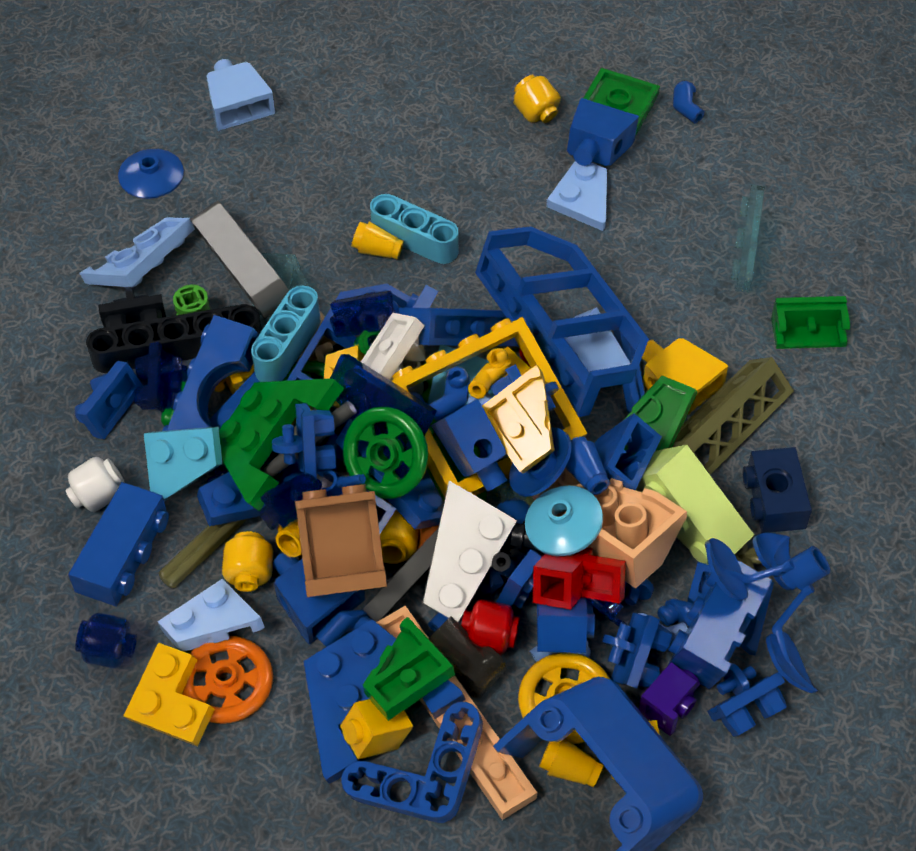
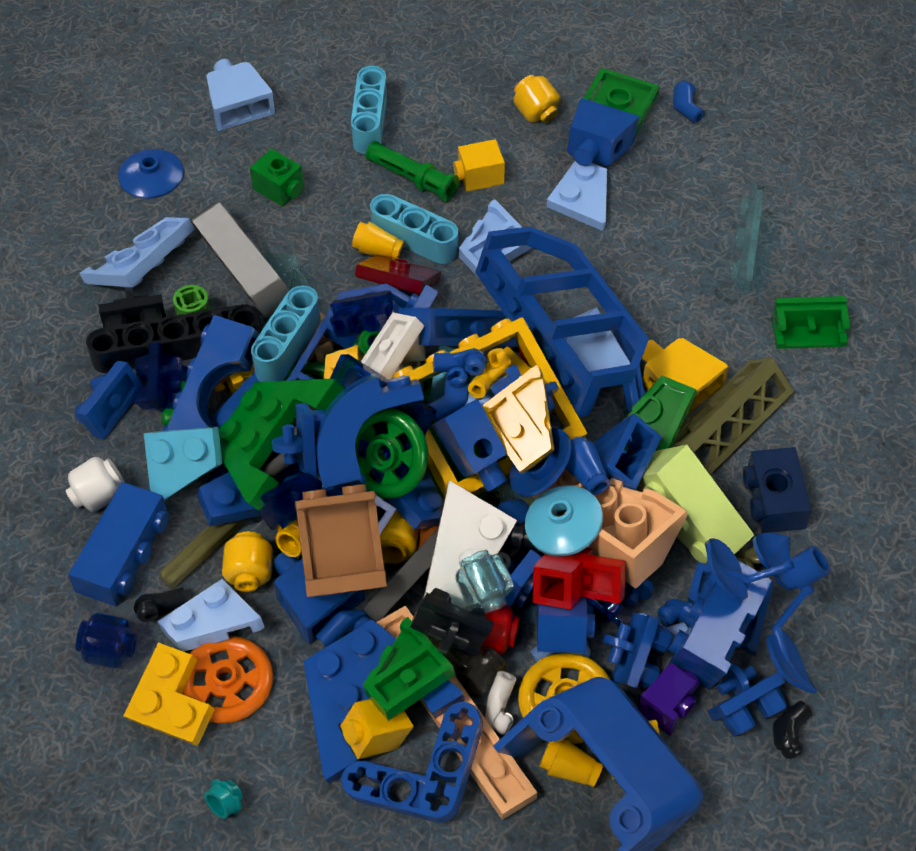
(151, 605): none -> black arm
(223, 798): none -> teal plate
(277, 177): none -> green brick
(346, 415): none -> blue arch
(368, 107): none -> medium azure beam
(397, 273): none -> dark red plate
(423, 175): none -> green pin
(451, 624): none -> black hips
(471, 360): none -> blue arm
(480, 165): none -> yellow brick
(484, 581): none -> clear light blue head
(495, 219): none -> light blue wing
(497, 702): none -> white arm
(786, 729): none -> black arm

